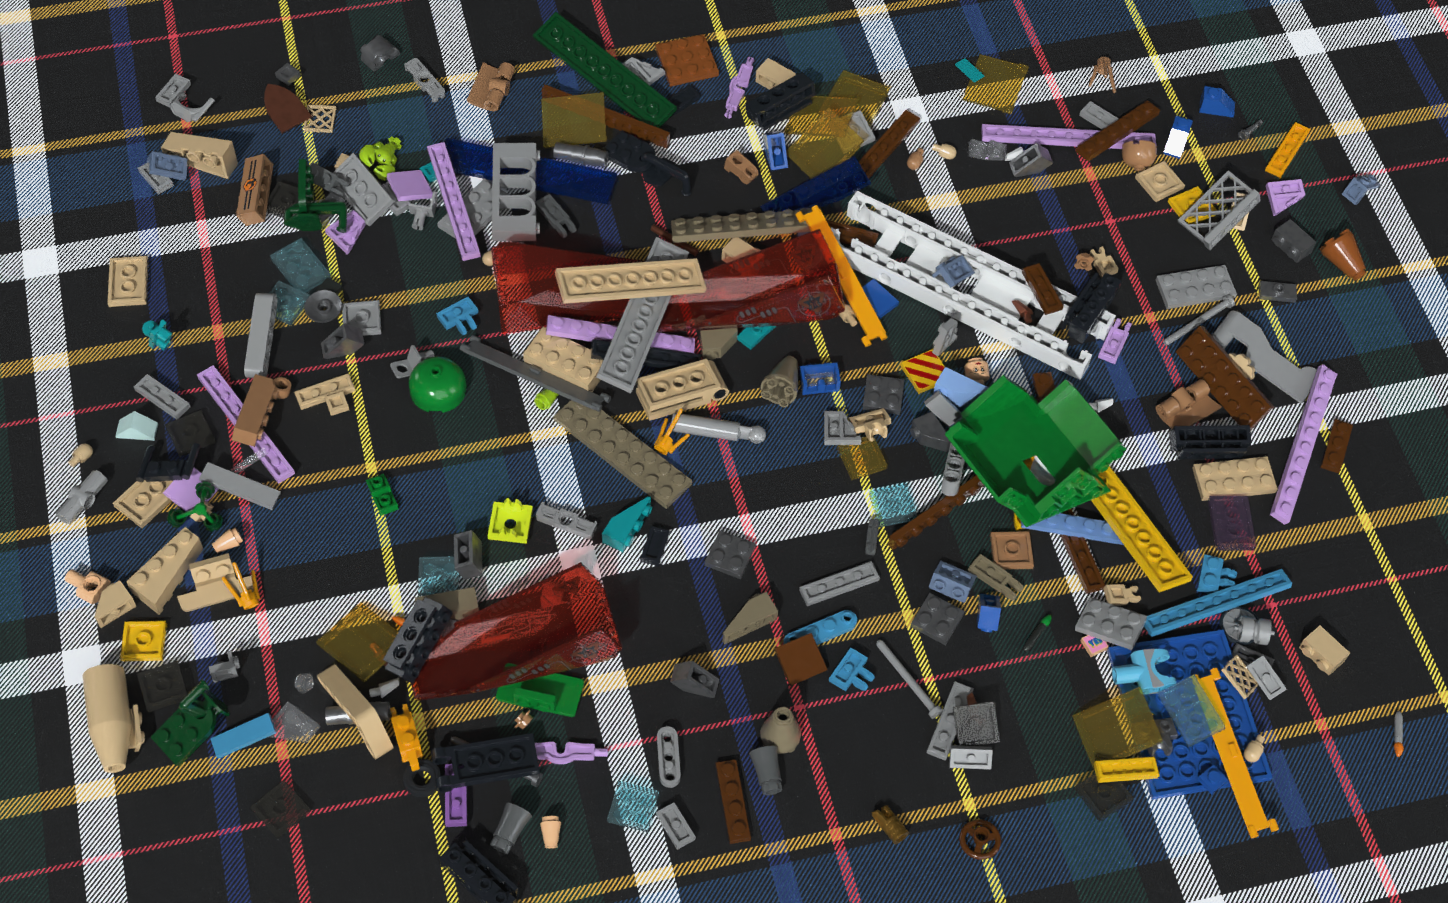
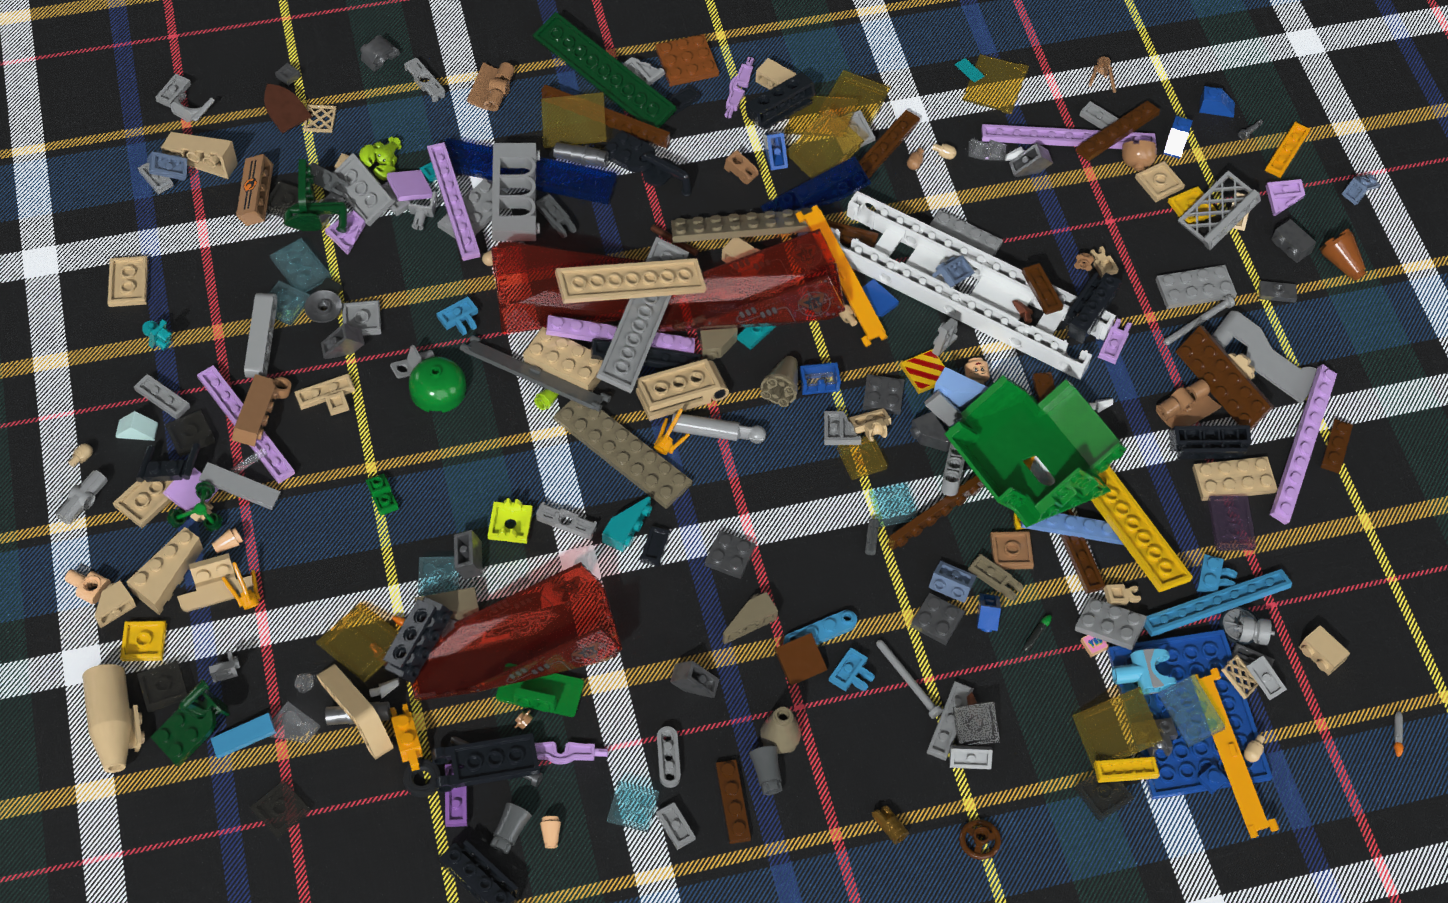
(839, 583): light grey tile -> none
(966, 232): none -> light grey plate

